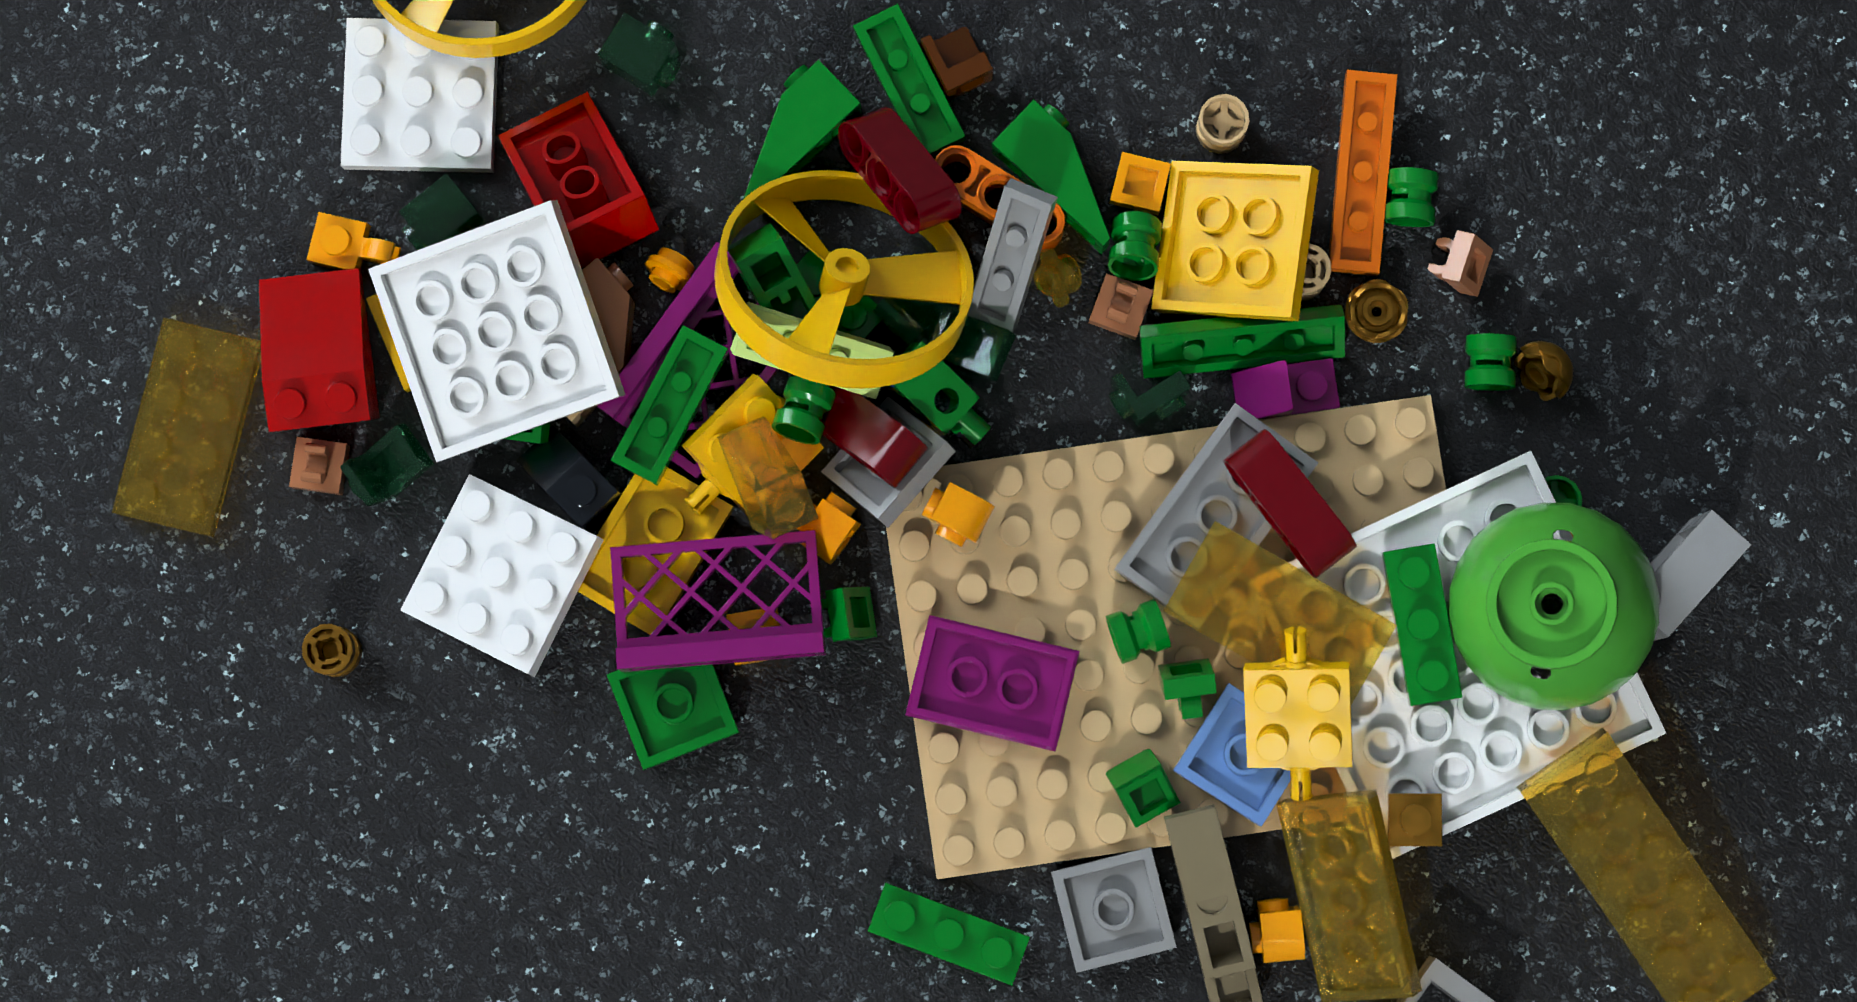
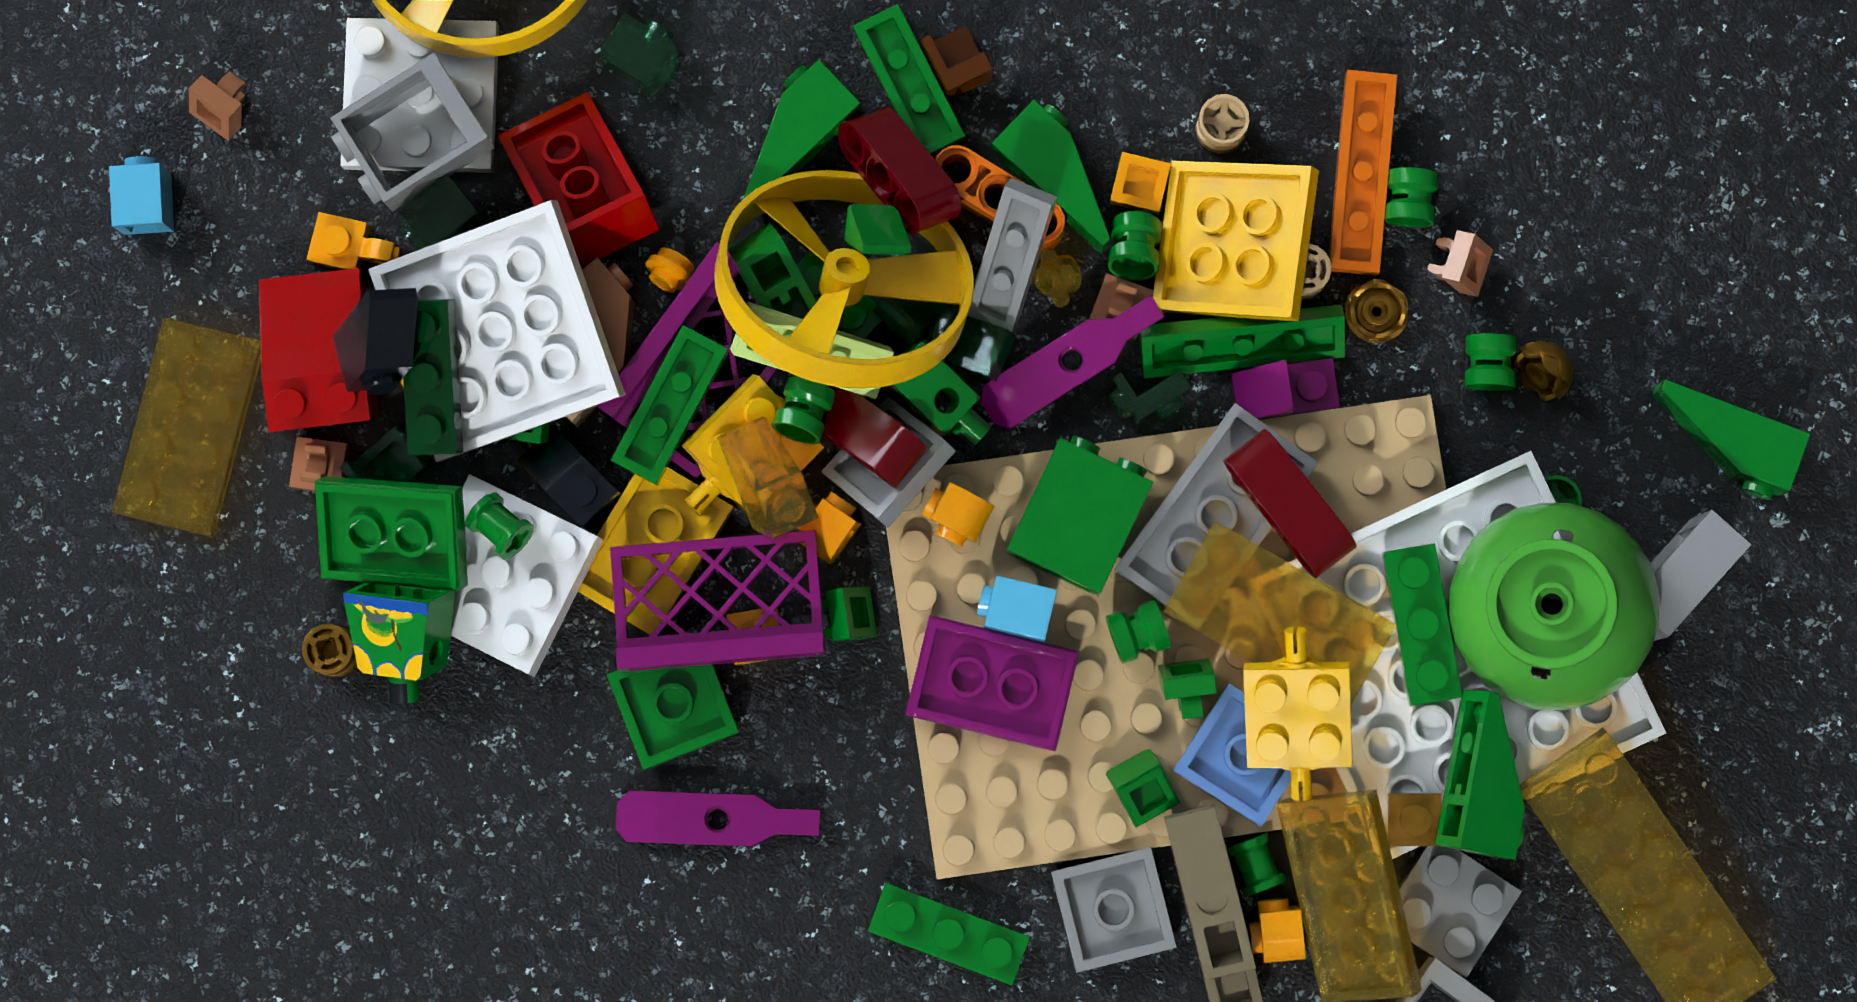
(141, 197): none -> medium azure brick
(218, 104): none -> nougat tile
(378, 340): none -> black slope
(386, 98): none -> light grey window
(391, 532): none -> green tile
(400, 633): none -> green torso
(434, 383): none -> dark green plate
(499, 525): none -> green bush
(684, 819): none -> magenta piece
(876, 230): none -> green slope
(1017, 608): none -> medium azure brick
(1045, 377): none -> magenta piece
(1080, 515): none -> green brick
(1256, 864): none -> green bush
(1454, 906): none -> light grey plate
(1482, 789): none -> green slope
(1740, 442): none -> green slope

